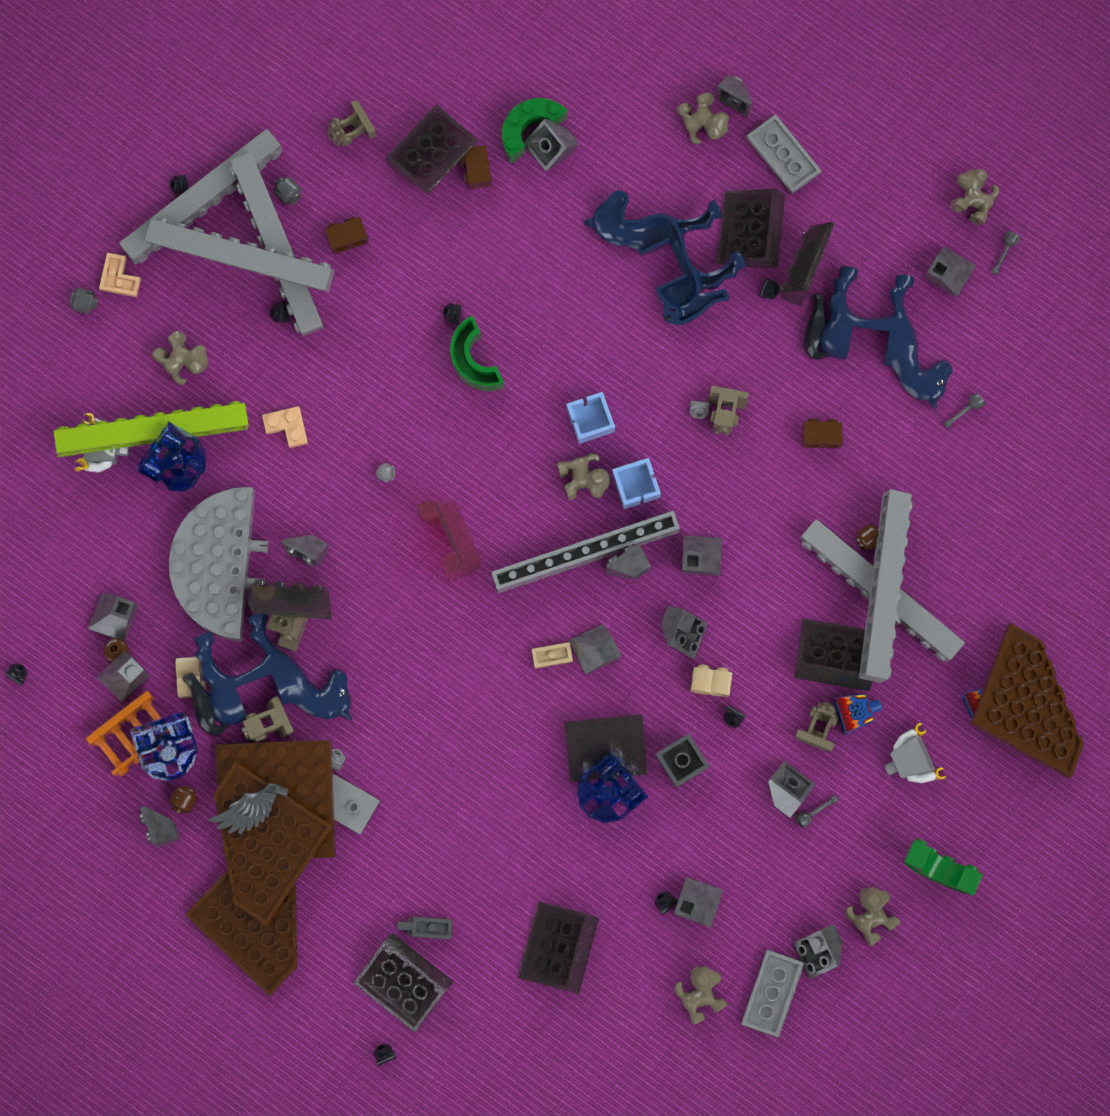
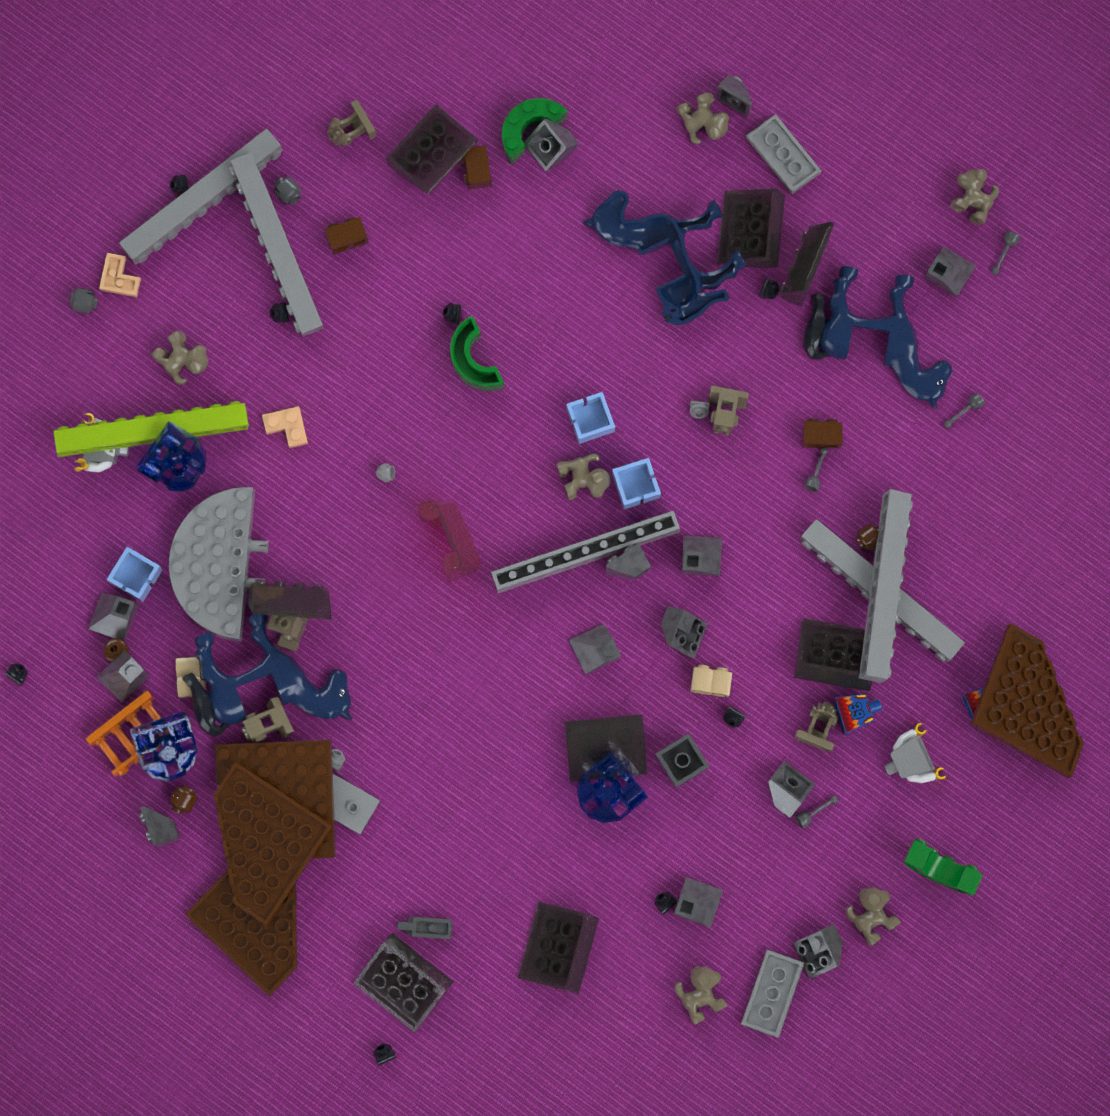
(134, 574): none -> light blue piece
(239, 255): light grey brick -> none
(250, 809): dark grey animal -> none
(308, 548): flat silver slope -> none
(552, 655): tan plate -> none
(812, 482): none -> dark grey hinge

